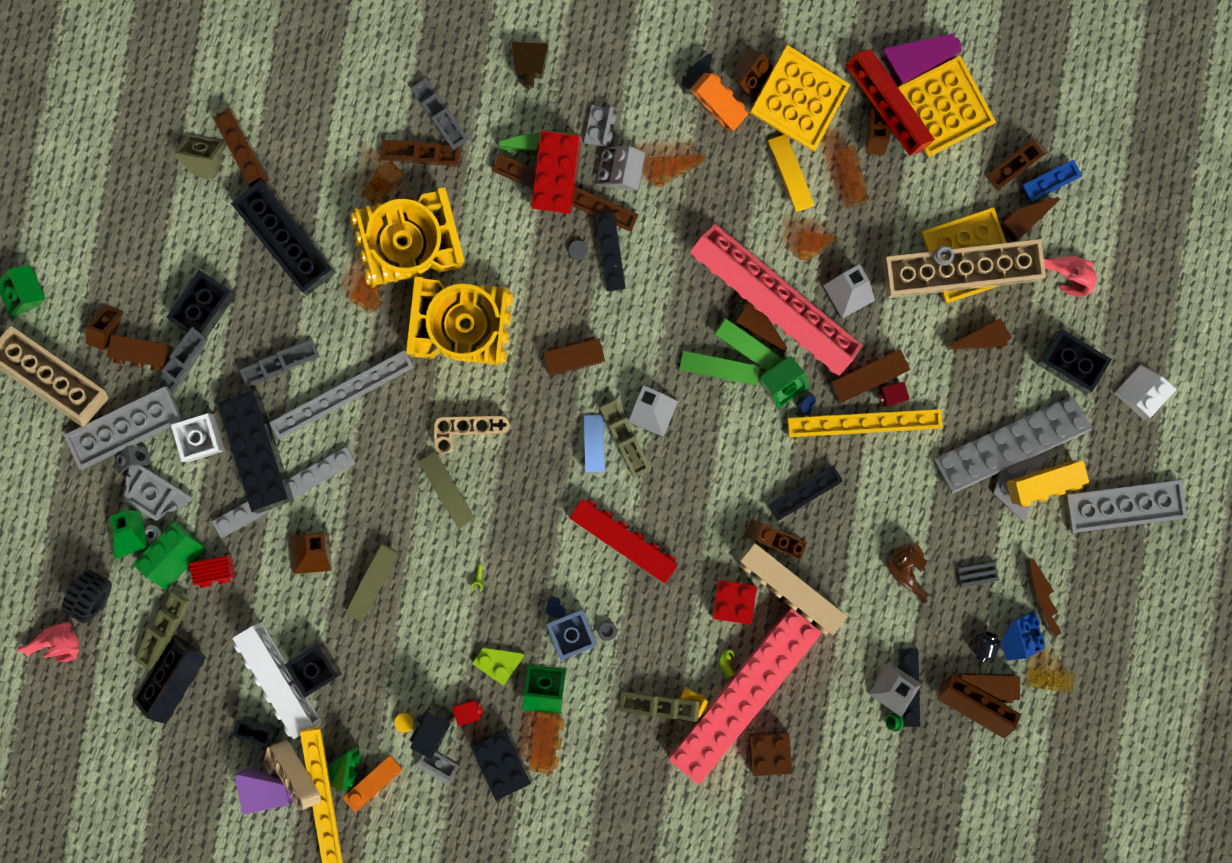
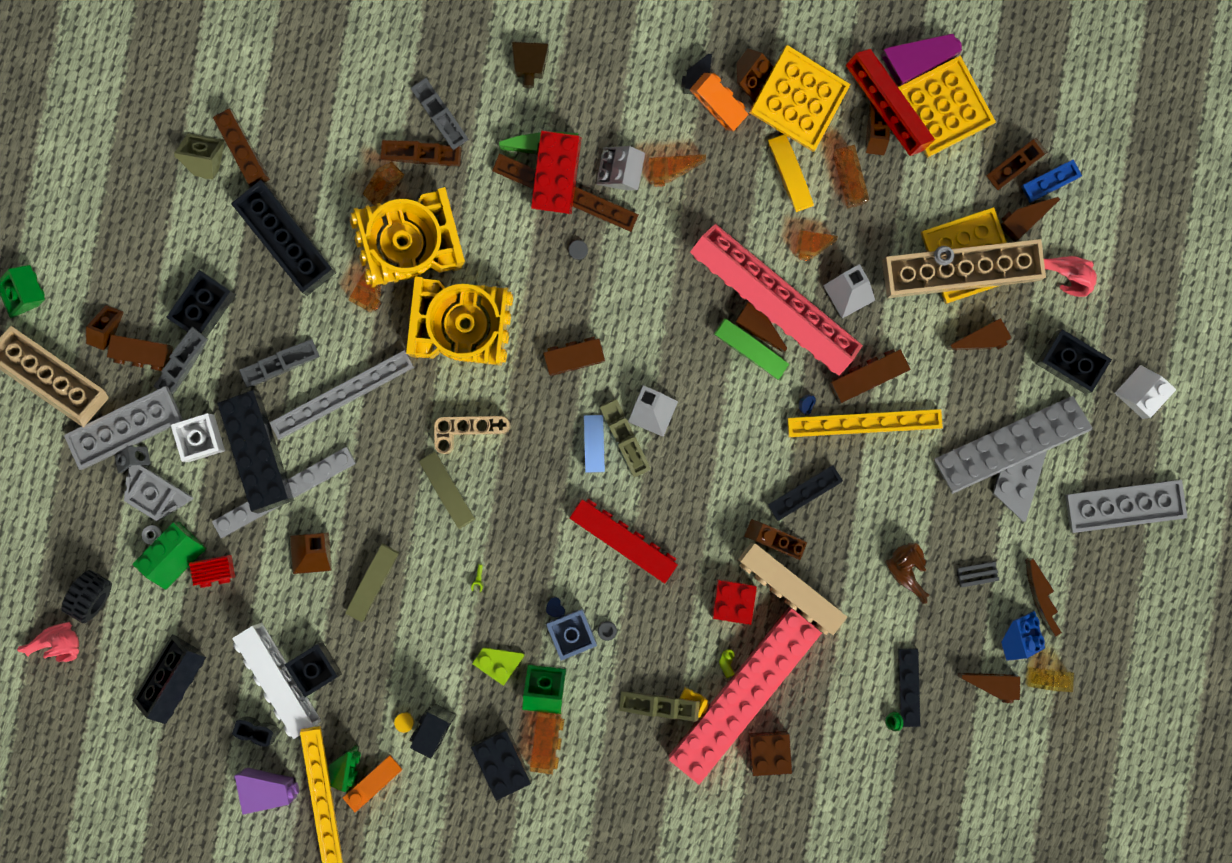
(126, 533): green slope -> none
(162, 631): olive slope -> none
(284, 761): tan beam -> none
(438, 767): light grey slope -> none
(468, 712): red brick -> none
(599, 126): light grey bracket -> none
(610, 252): black plate -> none
(720, 368): bright green slope -> none
(784, 381): green slope -> none
(893, 394): dark red brick -> none
(895, 689): light grey slope -> none
(978, 706): reddish brown brick -> none
(986, 646): black head -> none
(1047, 482): yellow brick -> none

